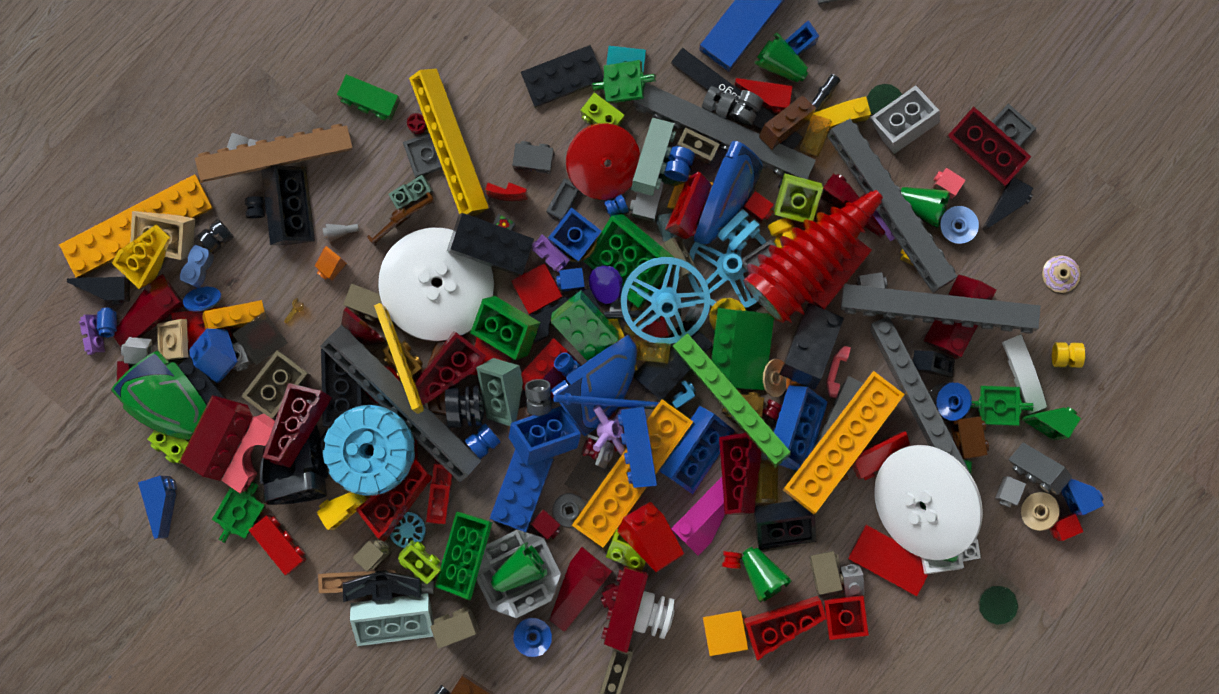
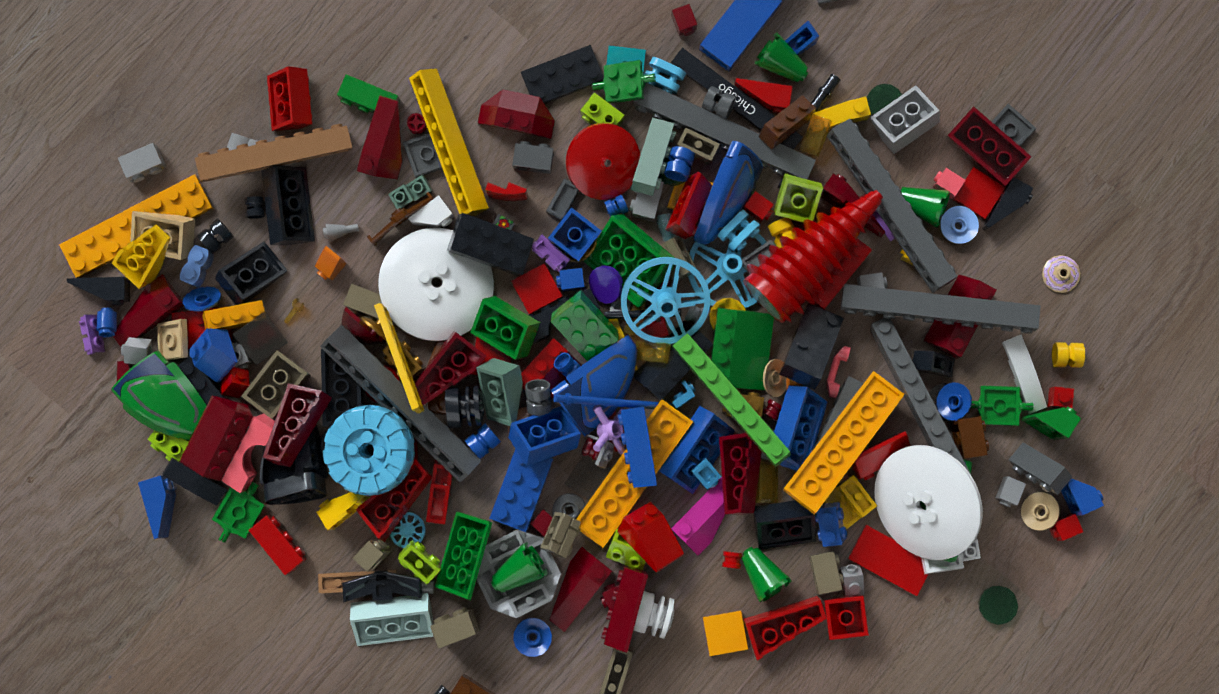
(142, 163): none -> light grey brick
(190, 480): none -> black slope
(235, 382): none -> red brick
(250, 274): none -> black slope
(289, 99): none -> red slope
(375, 325): none -> pearl gold dish
(382, 145): none -> dark red wedge
(433, 214): none -> white slope
(517, 113): none -> dark red wedge
(561, 535): none -> dark tan brick
(675, 73): none -> medium azure brick
(684, 20): none -> dark red brick
(706, 474): none -> dark azure bracket
(750, 102): dark grey wheel -> none
(831, 524): none -> blue brick
(853, 500): none -> yellow slope
(979, 193): none -> red tile
(1060, 397): none -> red brick

